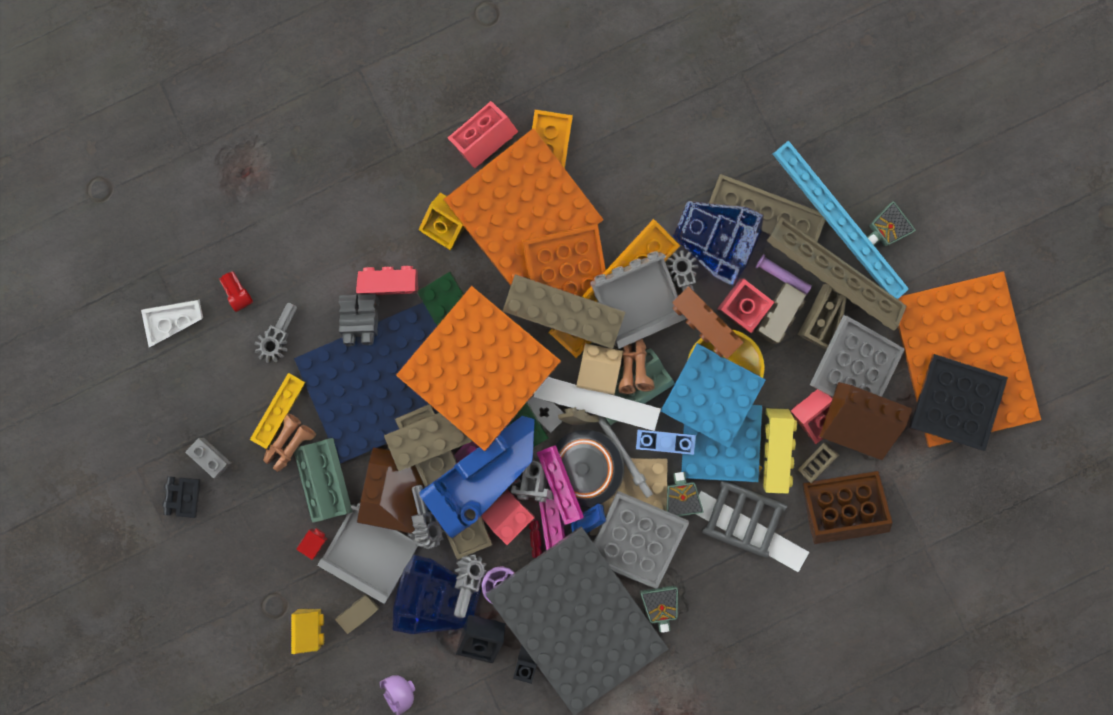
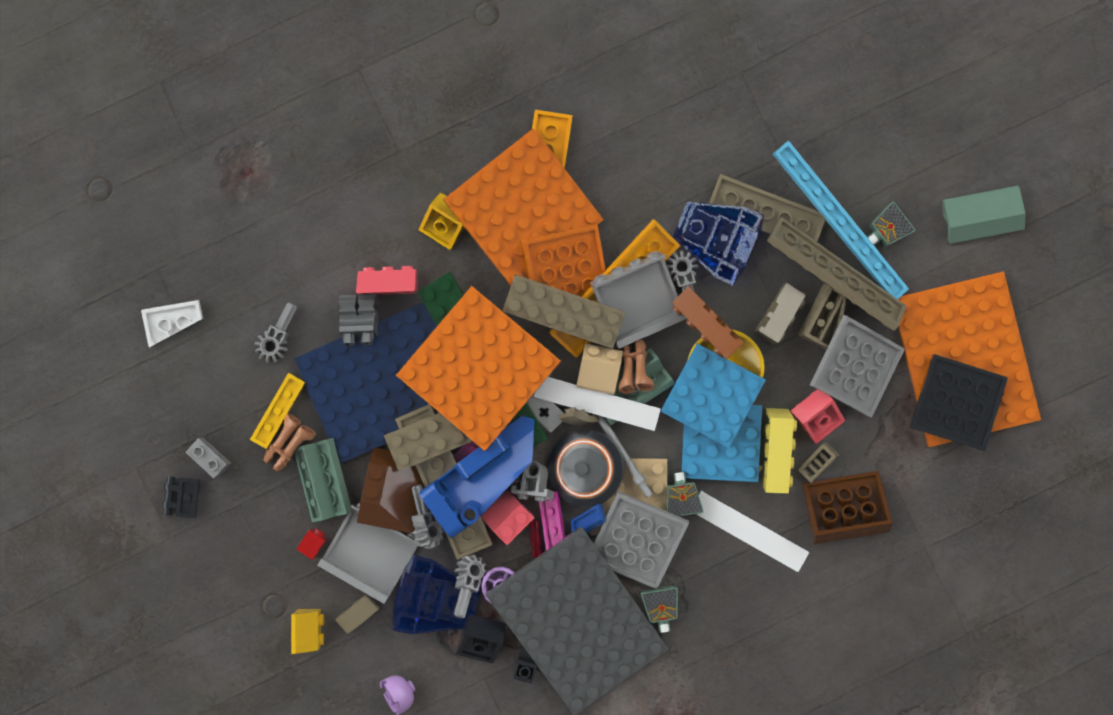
(237, 295): red piece -> none
(483, 134): coral slope -> none
(560, 485): dark pink plate -> none
(665, 442): light blue slope -> none
(745, 305): coral slope -> none
(761, 501): dark grey bar -> none
(783, 274): lavender pin -> none
(864, 421): reddish brown slope -> none
(984, 214): none -> sand green slope

